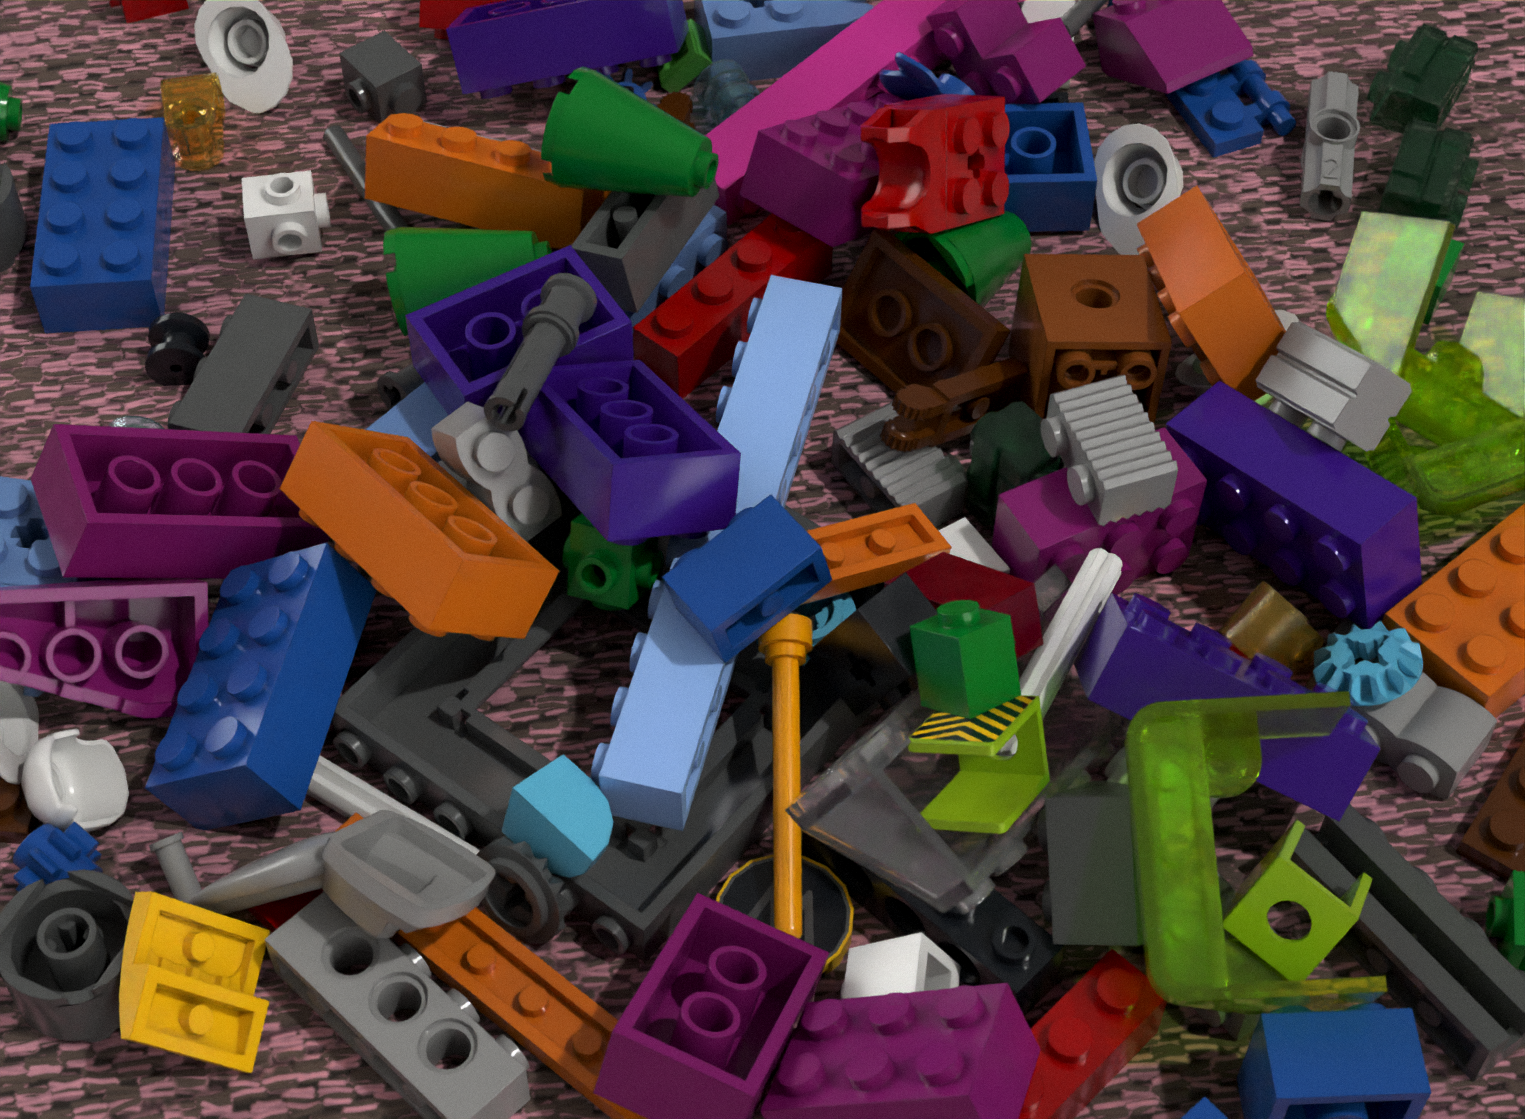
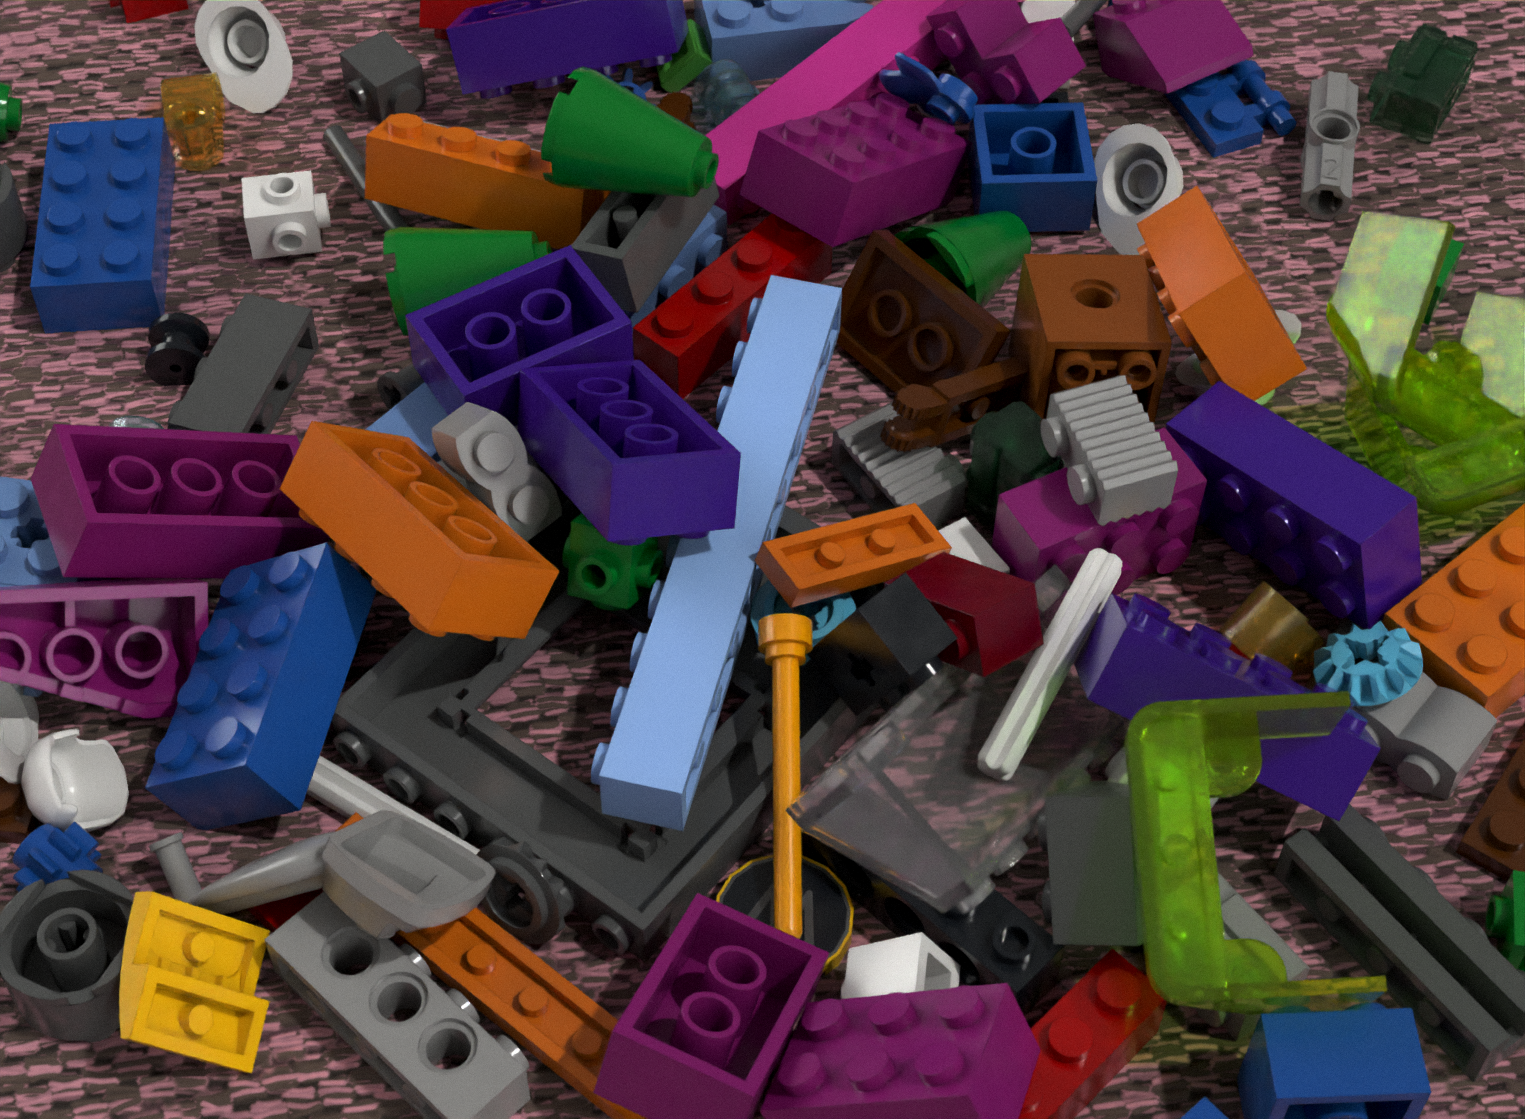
(548, 334): dark grey pin -> none
(560, 817): medium azure brick -> none
(747, 577): blue brick -> none
(937, 162): red brick -> none
(965, 659): green brick -> none
(990, 787): lime piece -> none
(1282, 880): lime piece -> none
(1332, 386): light grey brick -> none
(1429, 173): clear green brick -> none

